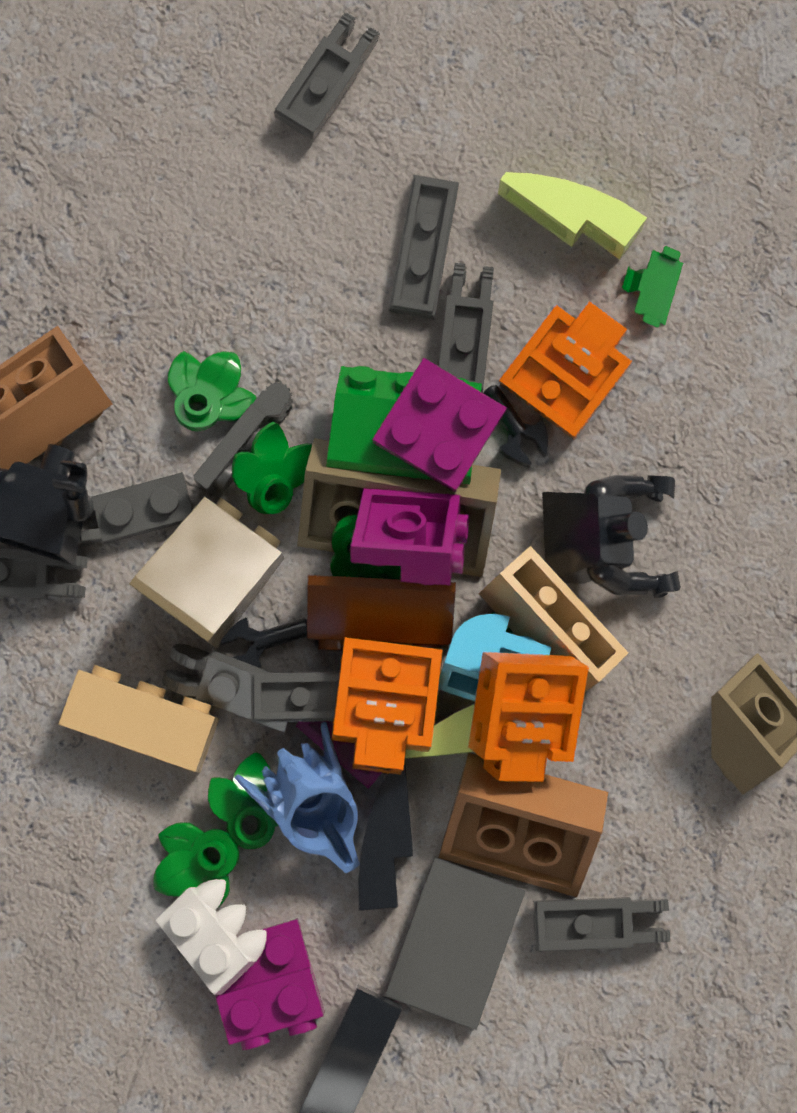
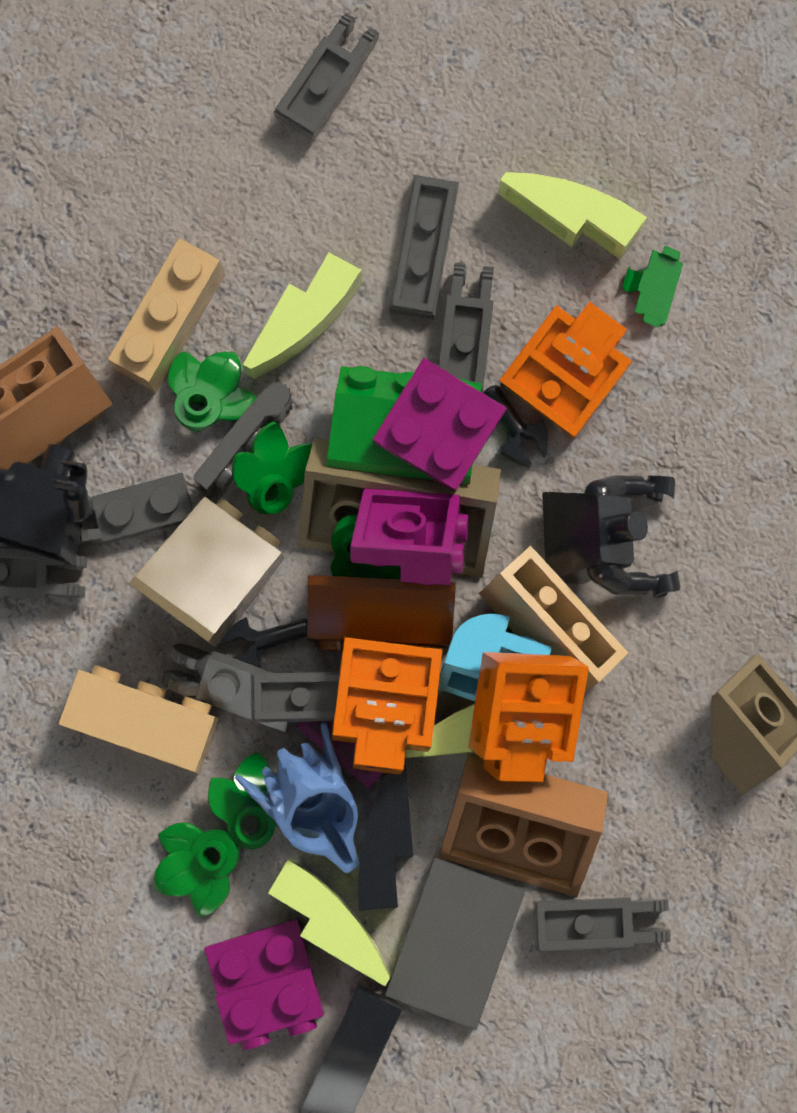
(167, 315): none -> tan brick
(209, 936): white plate -> none
(303, 315): none -> yellowish green slope
(331, 921): none -> yellowish green slope

